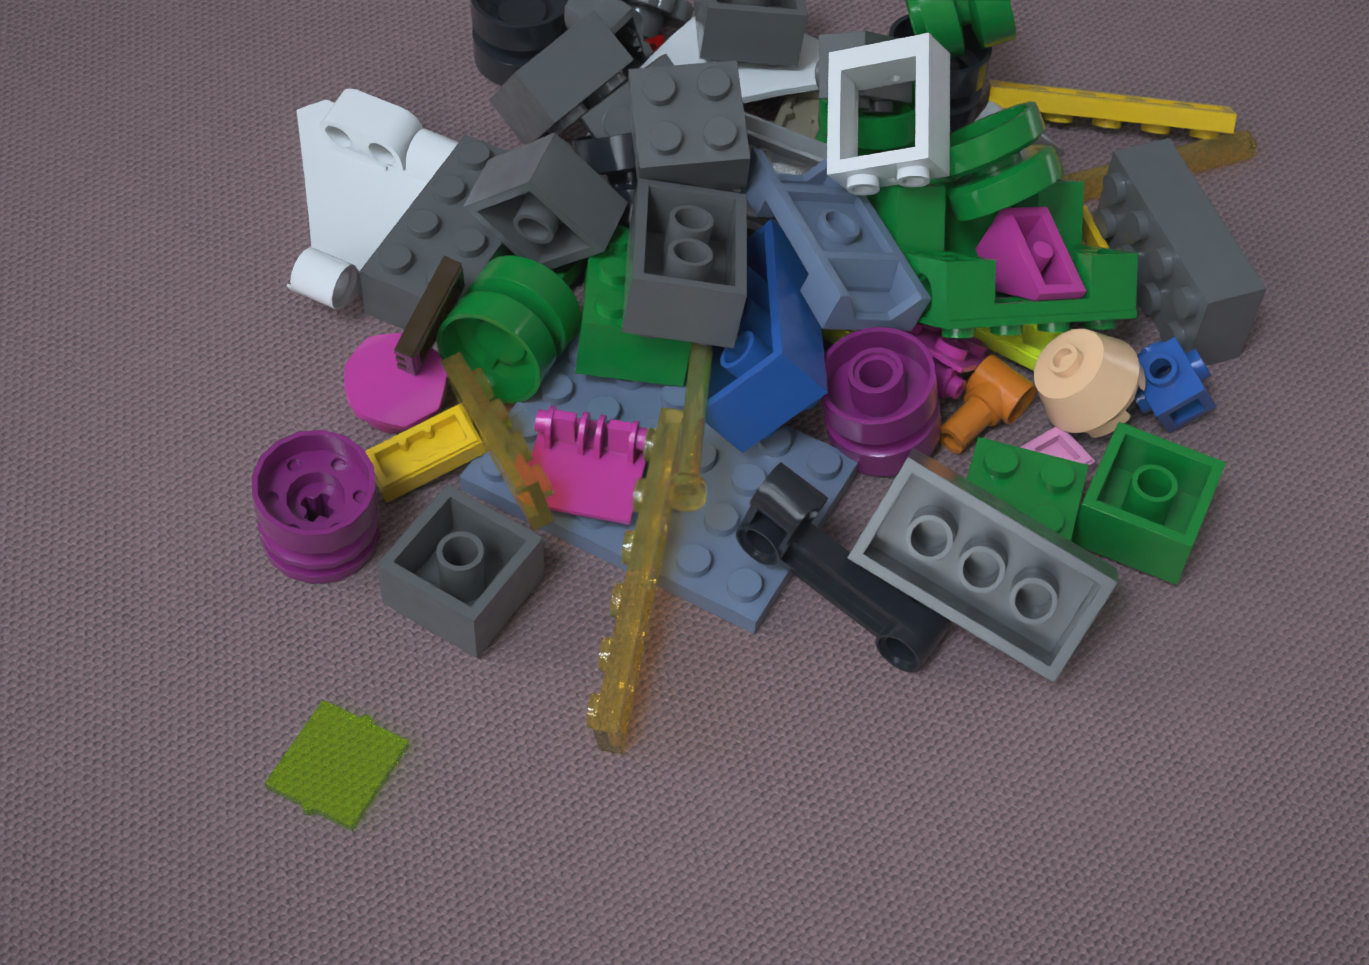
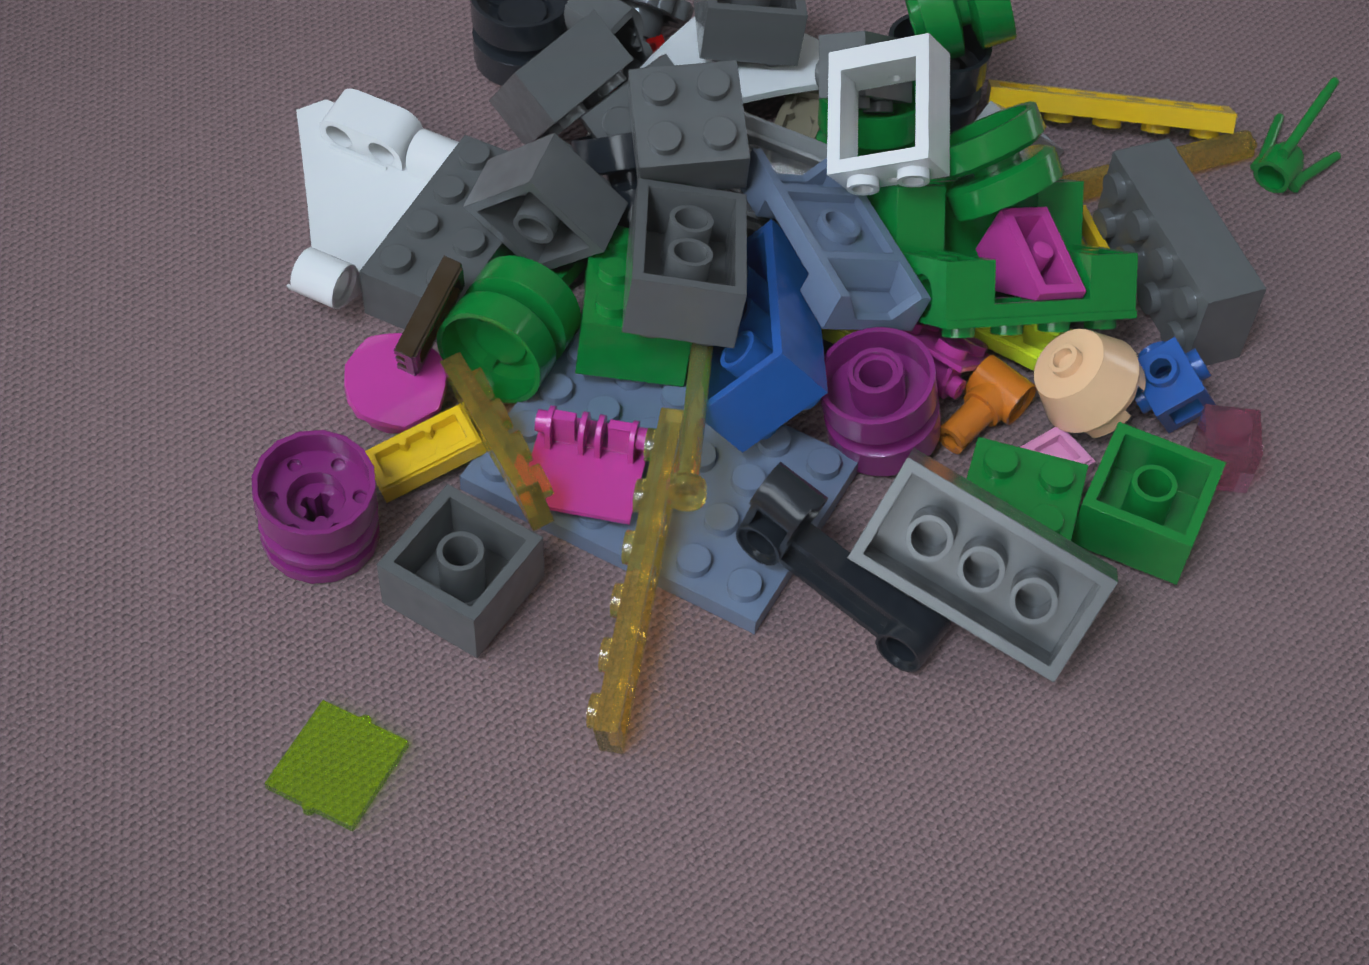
(1232, 437): none -> clear pink brick
(1281, 164): none -> green plant

